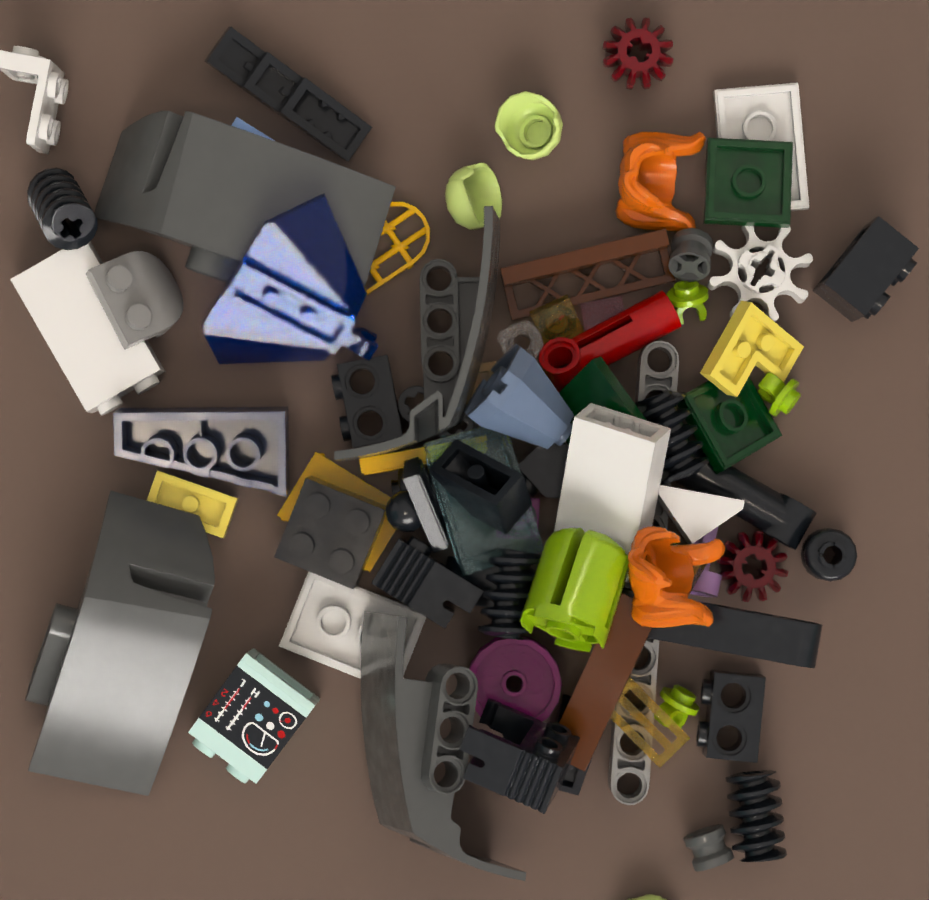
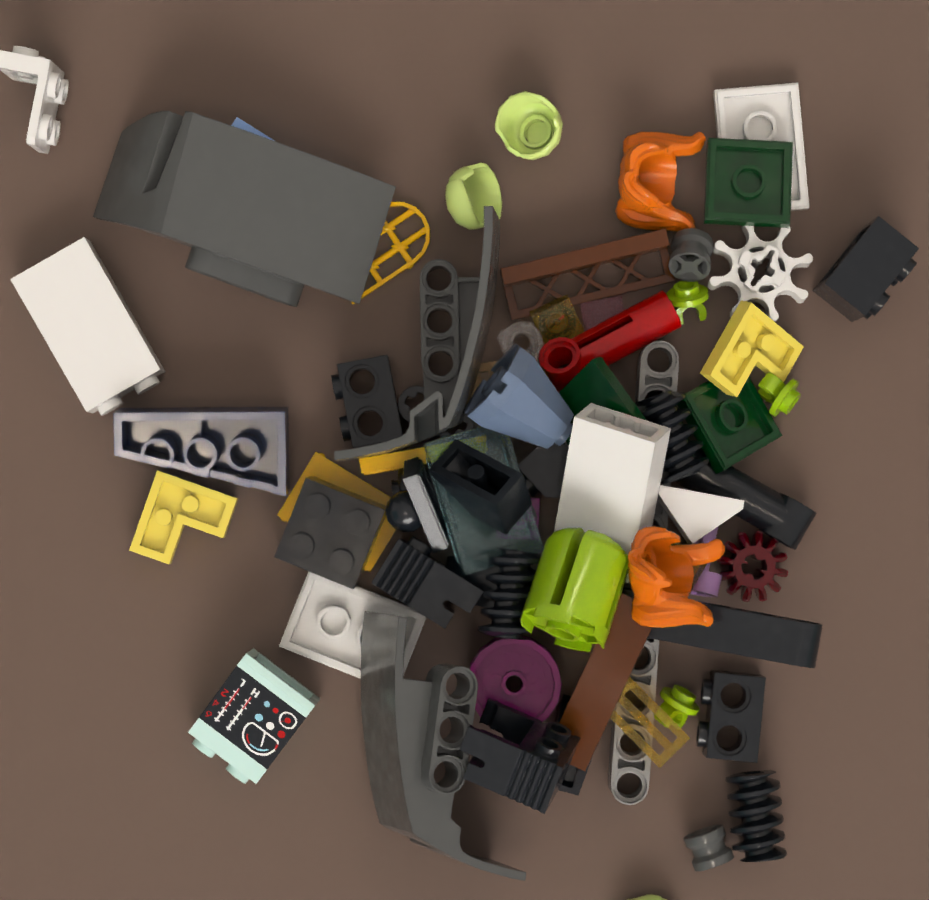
(61, 209): black piece -> none
(127, 651): dark grey beam -> none
(137, 296): light grey slope -> none
(288, 94): black slope -> none
(291, 294): clear blue panel -> none
(645, 41): dark red gear -> none
(842, 562): black piece -> none

